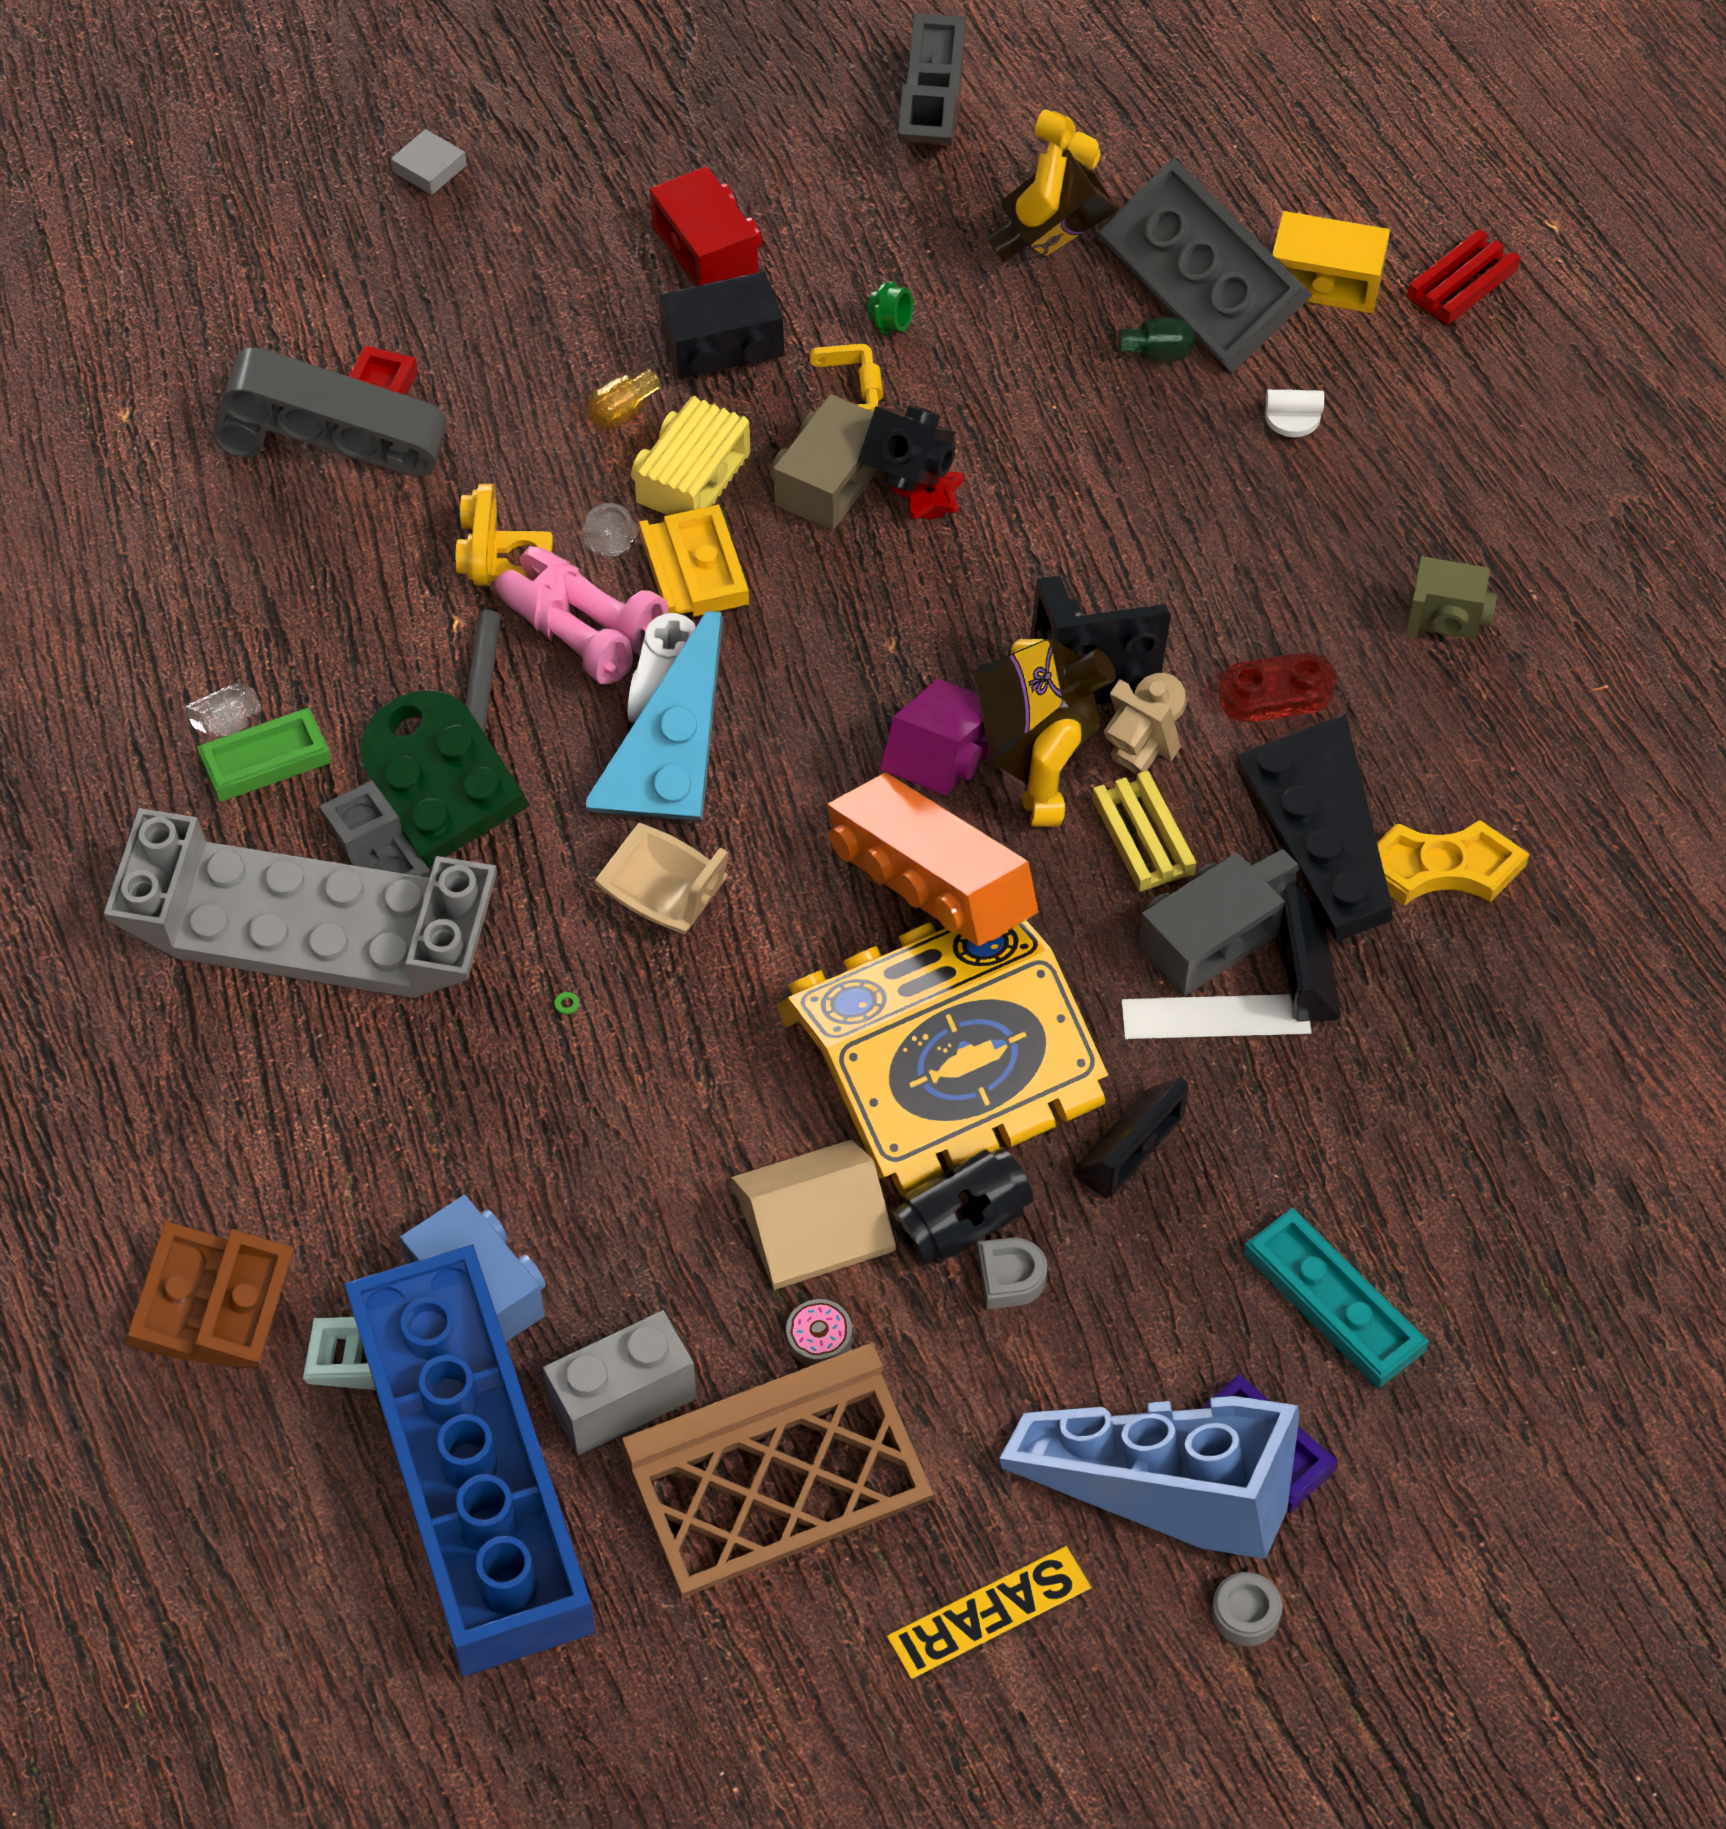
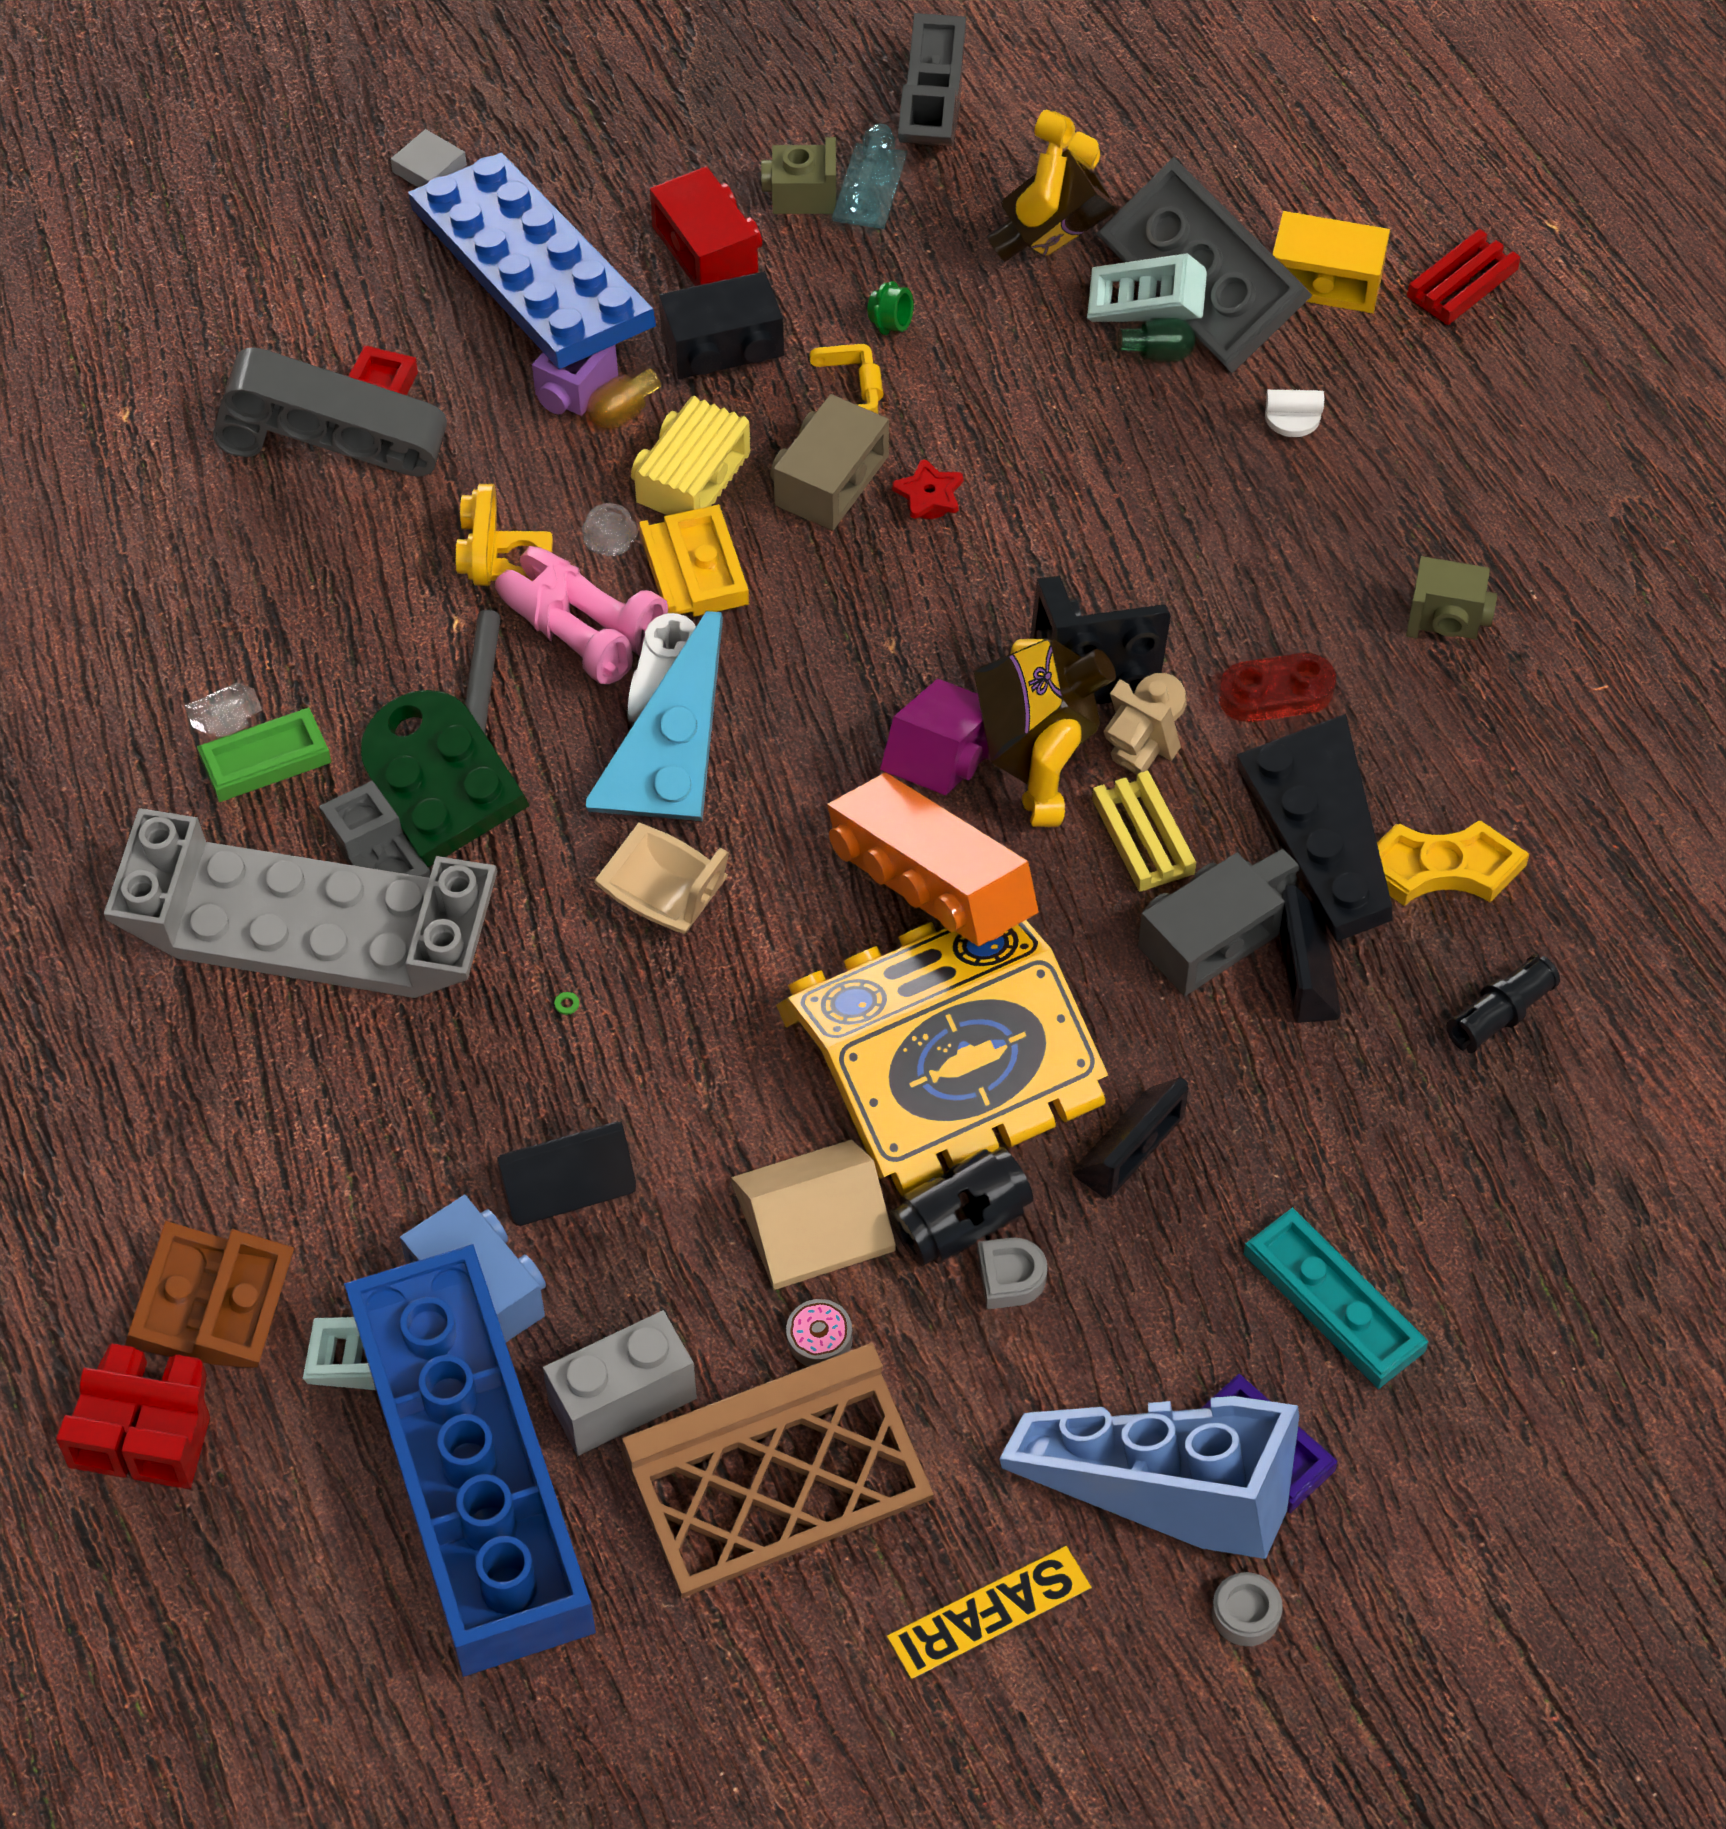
(138, 1421): none -> red hips
(531, 260): none -> plate
(567, 1173): none -> black slope
(573, 384): none -> medium lavender brick
(801, 178): none -> olive brick
(871, 180): none -> clear light blue hinge
(908, 446): black brick -> none
(1180, 294): none -> light aqua slope
(1210, 1017): white sticker -> none
(1503, 1003): none -> black pin

